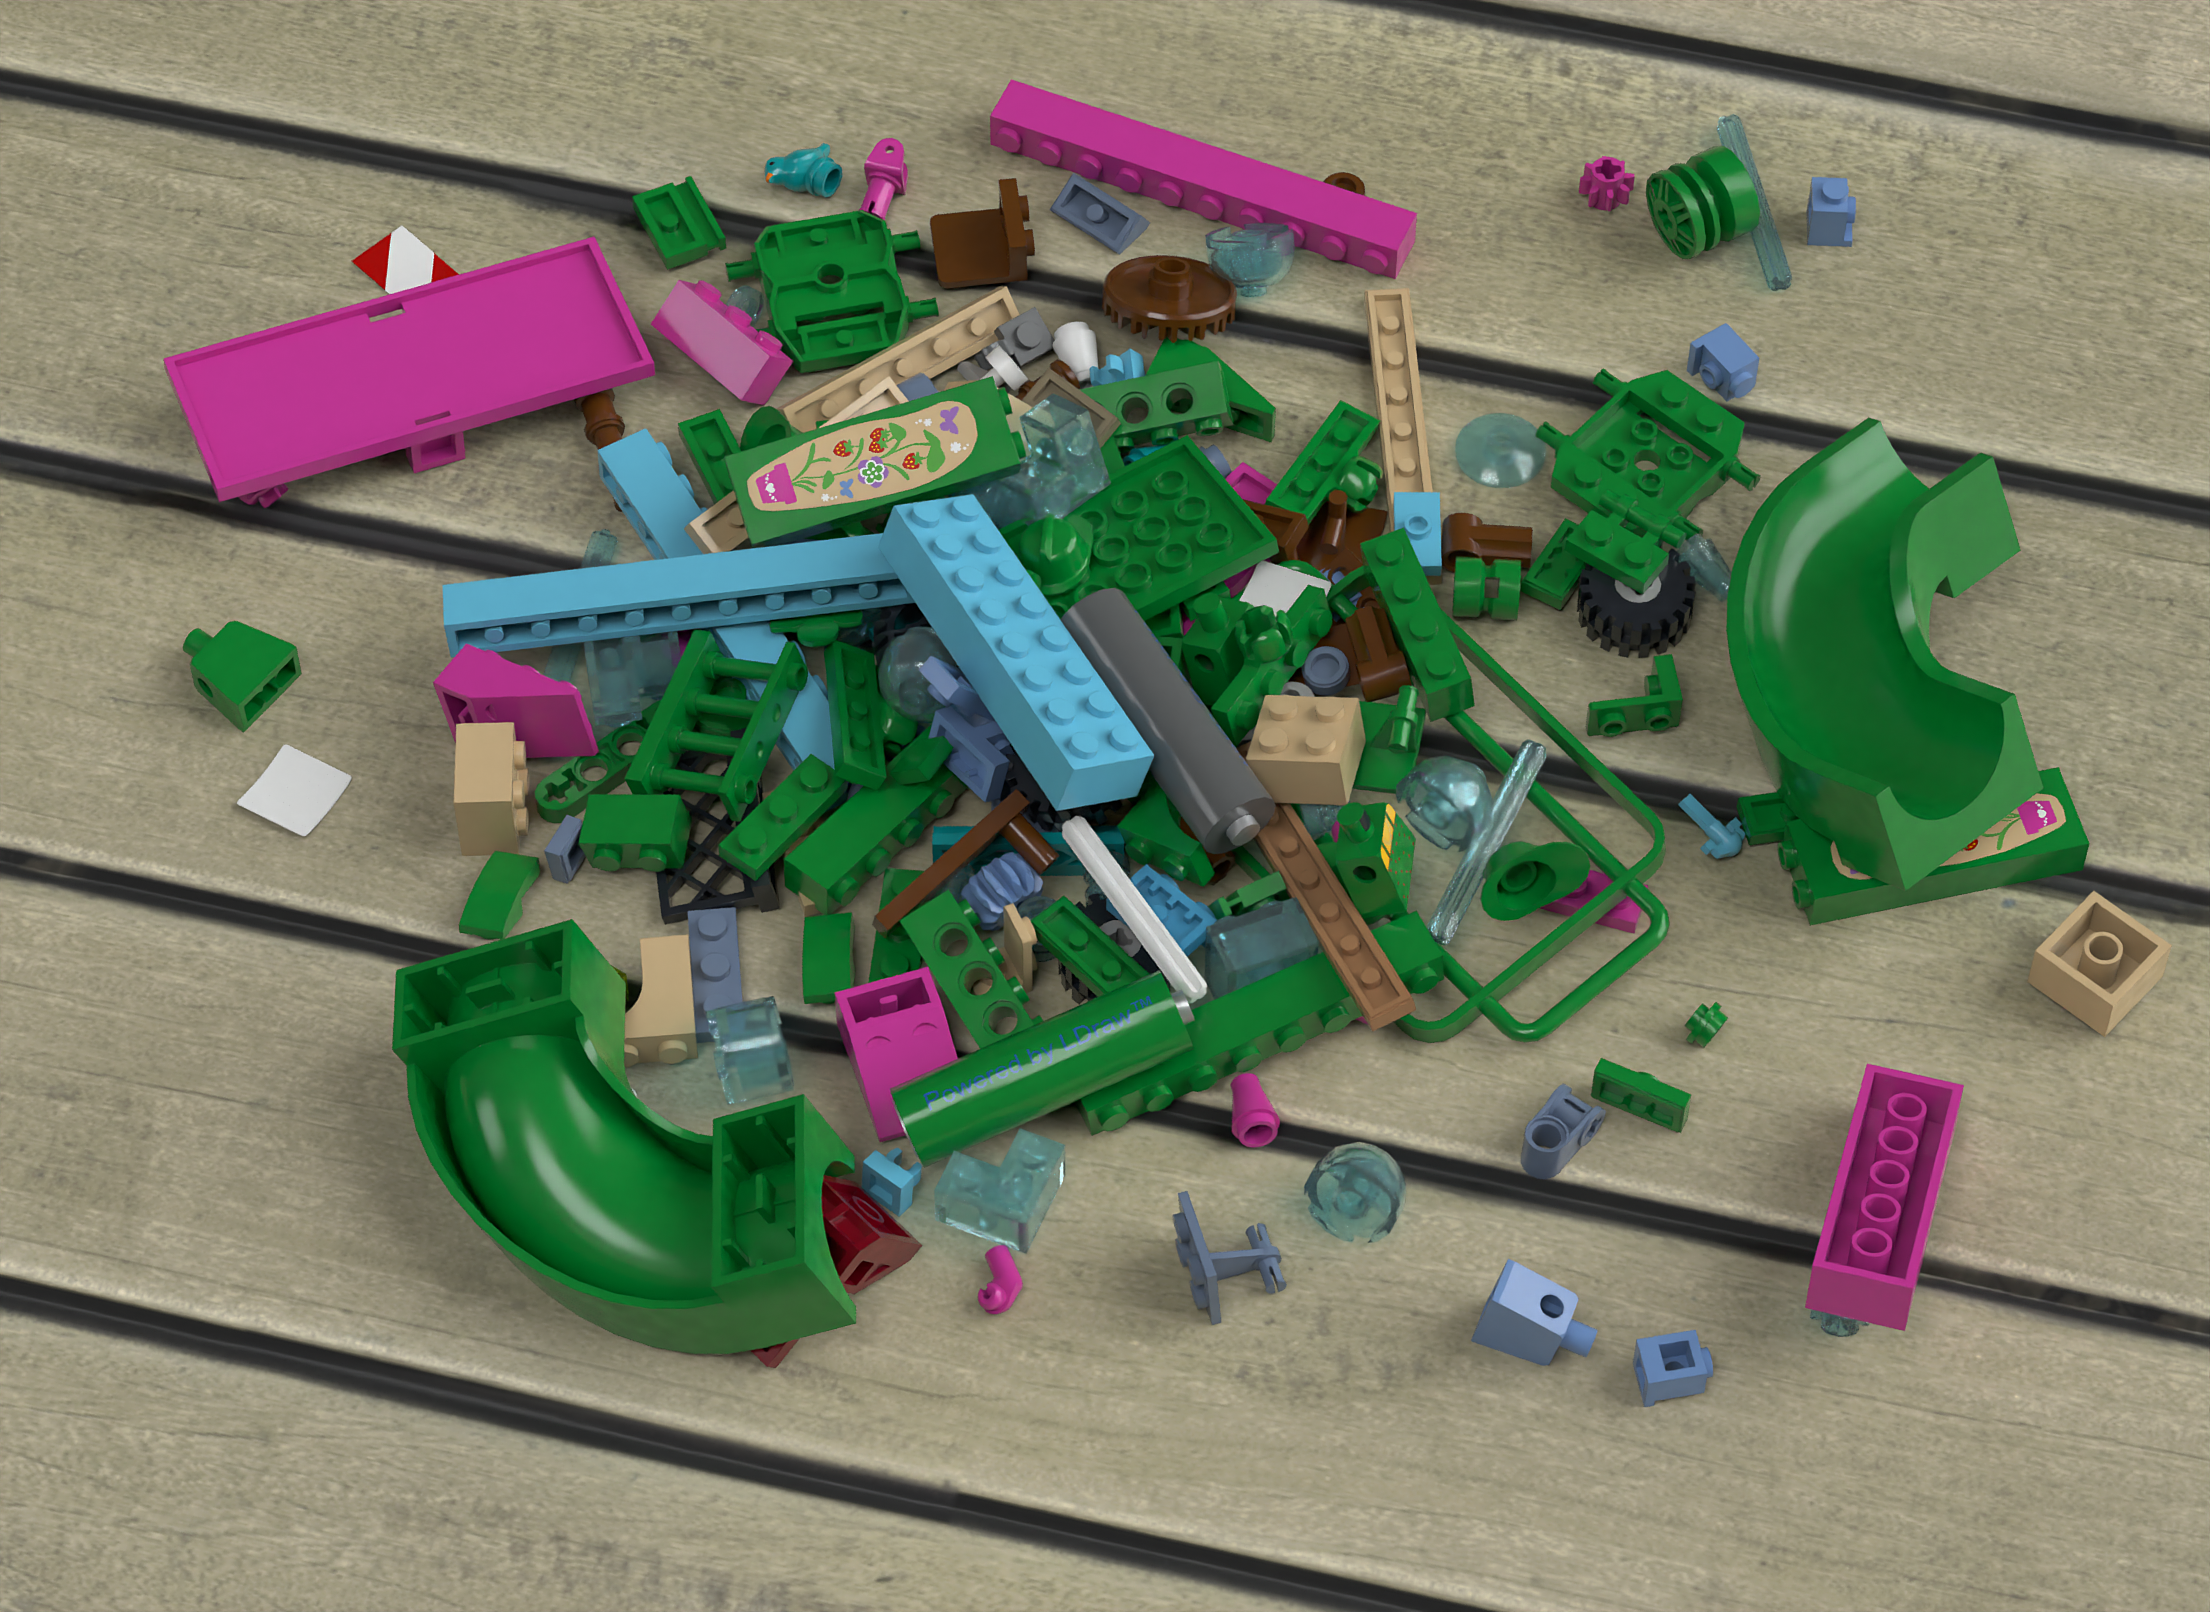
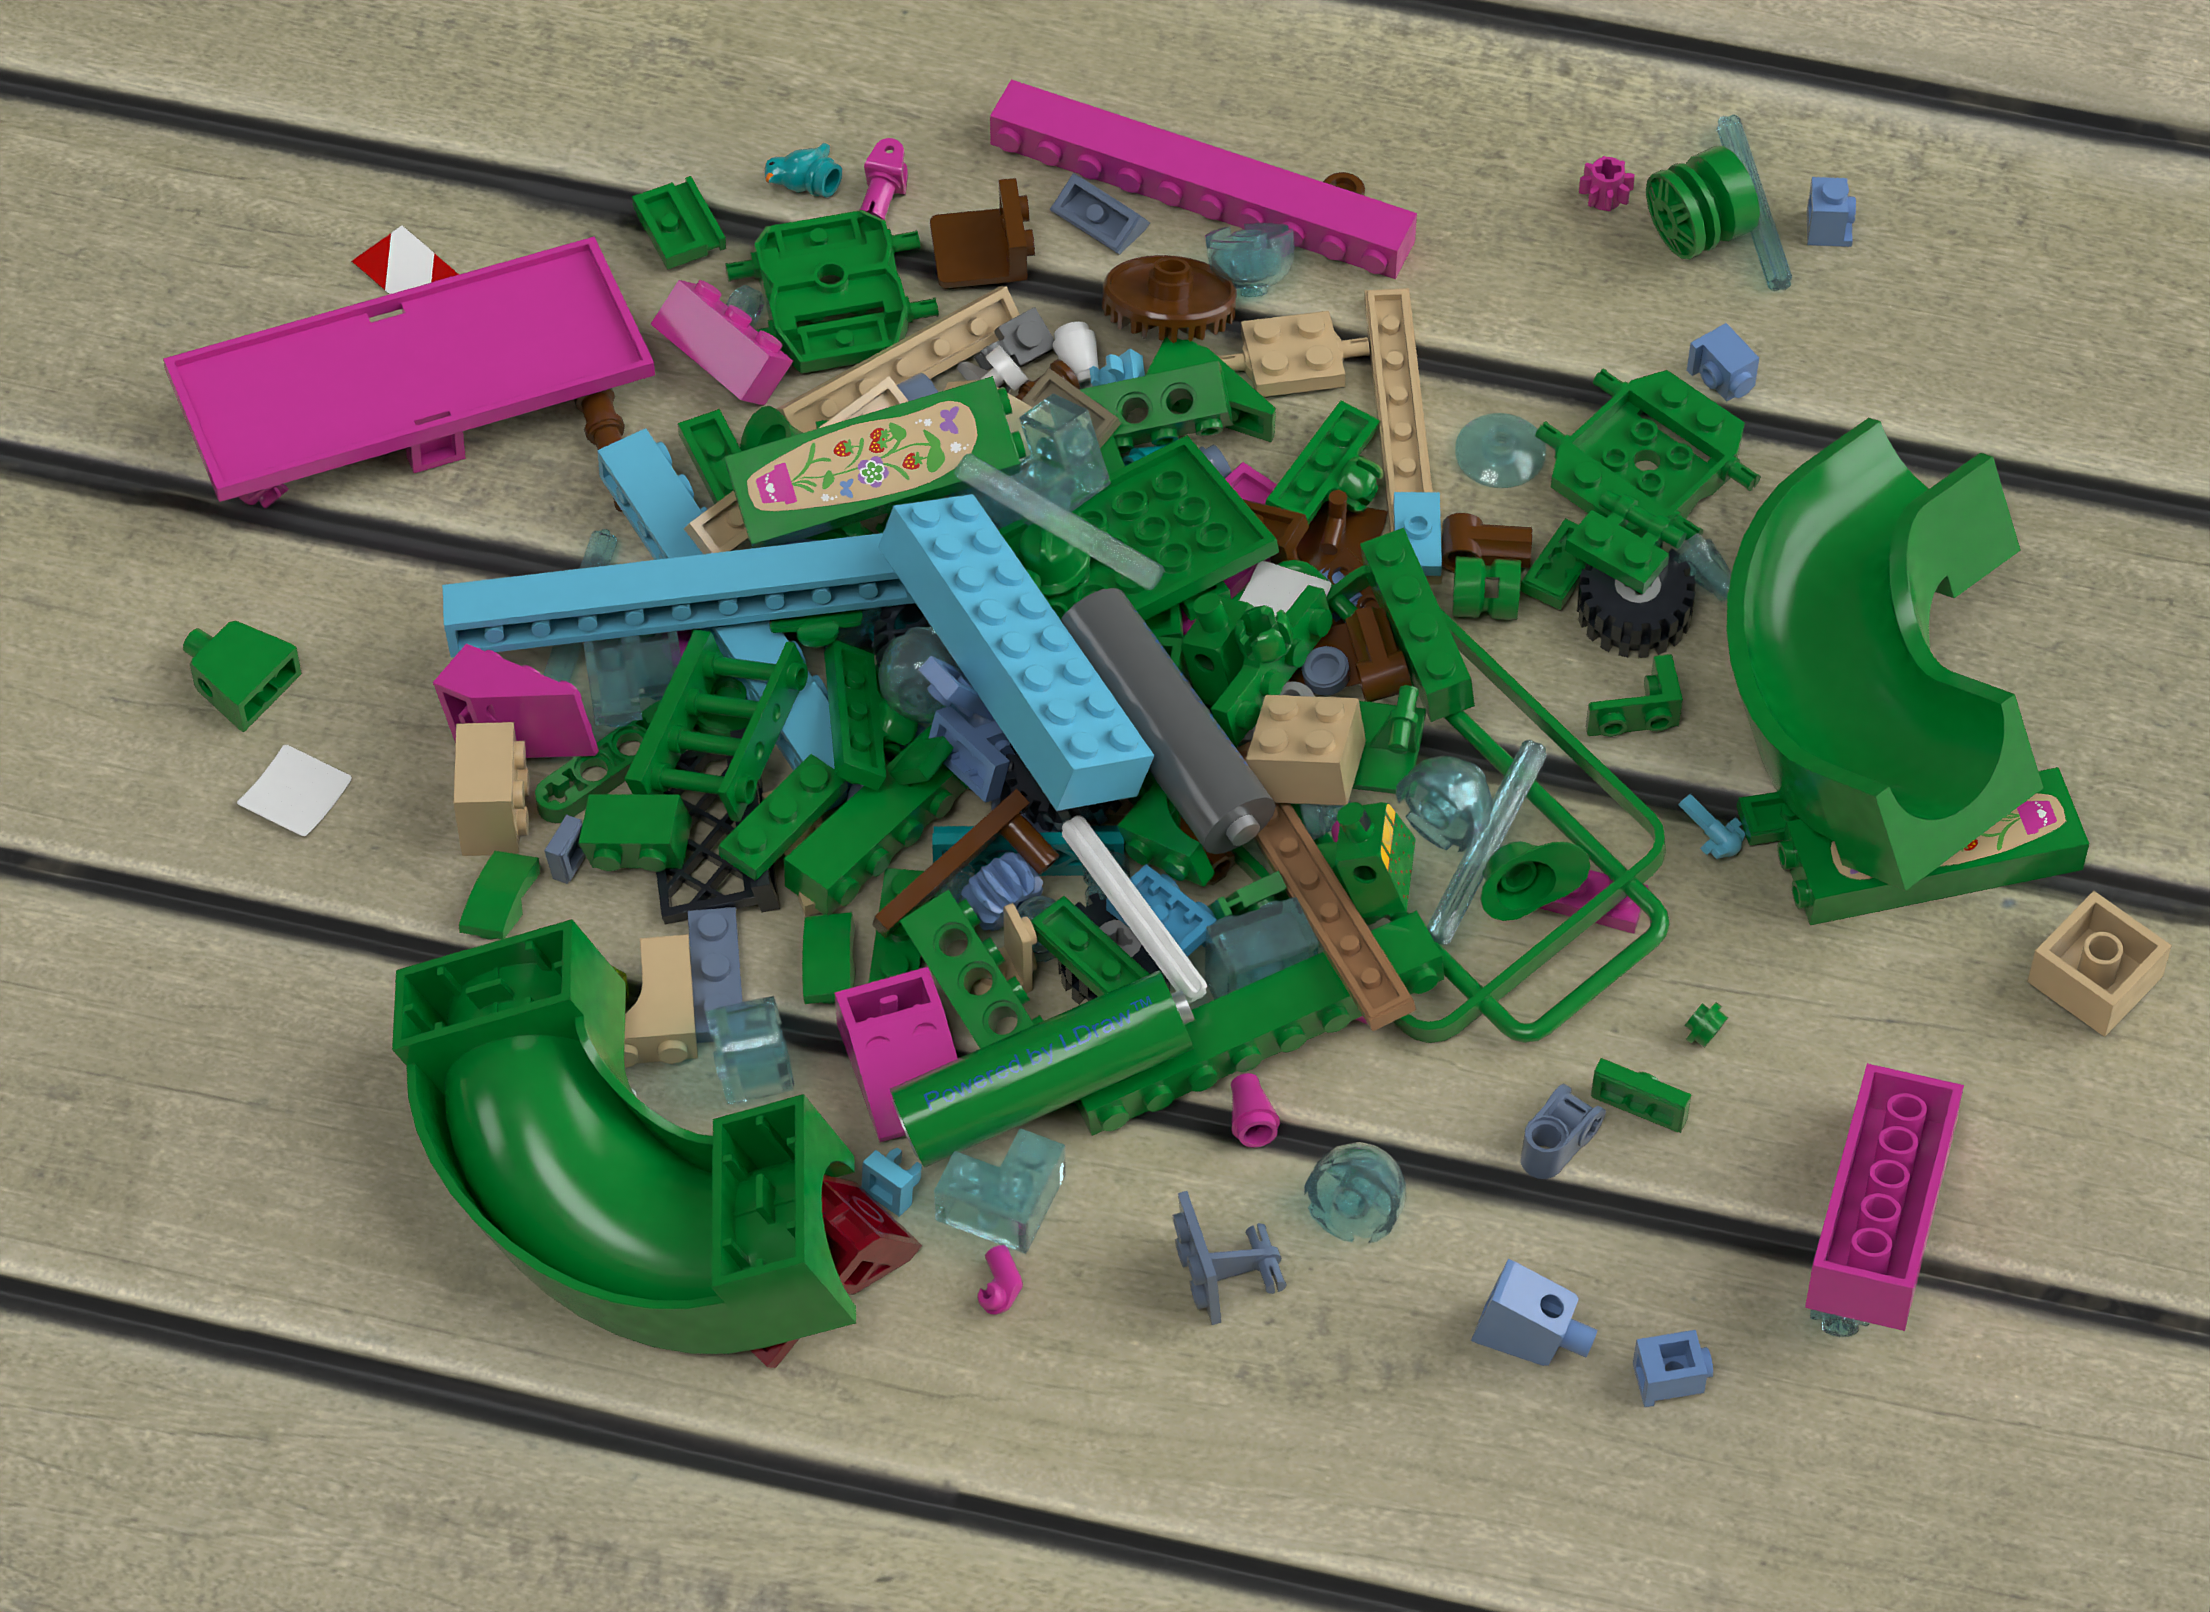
(1059, 521): none -> clear light blue axle
(1294, 353): none -> tan plate

